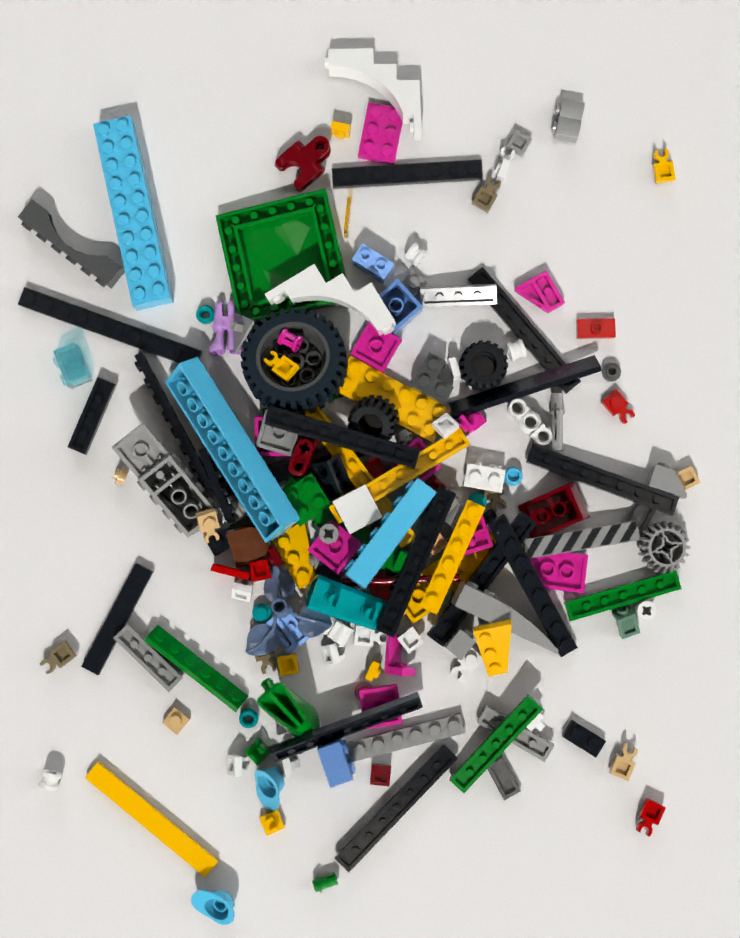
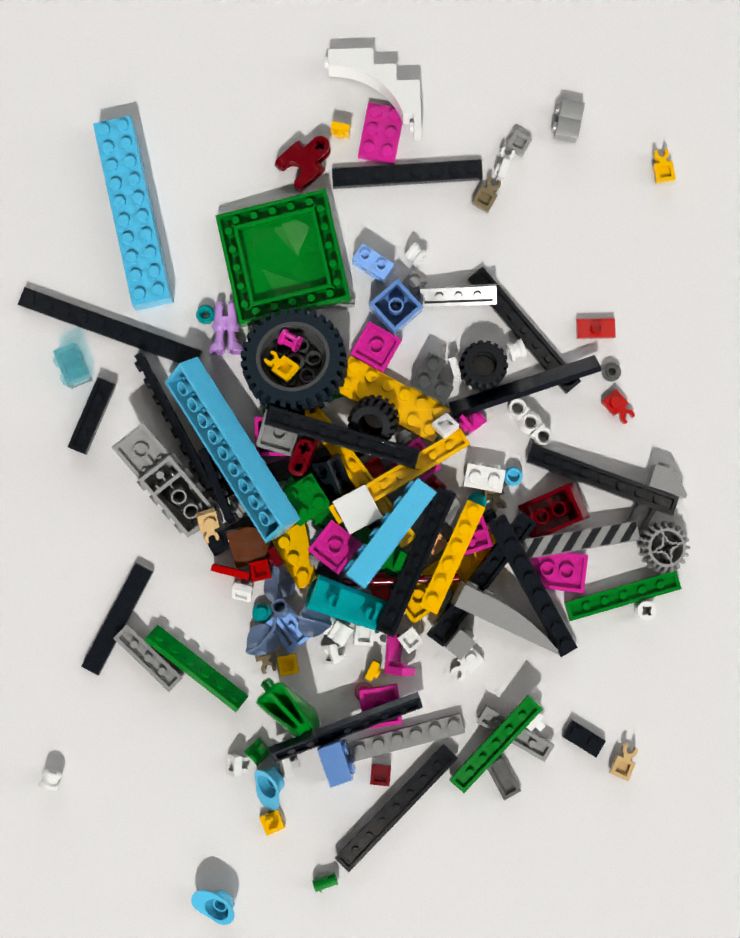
(41, 221): dark grey arch -> none
(60, 656): dark tan plate -> none
(120, 476): tan plate -> none
(151, 819): yellow tile -> none
(176, 720): tan plate -> none
(241, 328): light grey piece -> none
(248, 724): teal plate -> none
(310, 286): white arch -> none
(328, 533): light grey wheel -> none
(347, 217): clear yellow piece -> none
(494, 645): yellow wing -> none
(541, 292): dark pink wing -> none
(557, 421): light grey pin -> none
(626, 621): sand green bracket -> none
(651, 814): red plate -> none
(688, 477): tan plate -> none

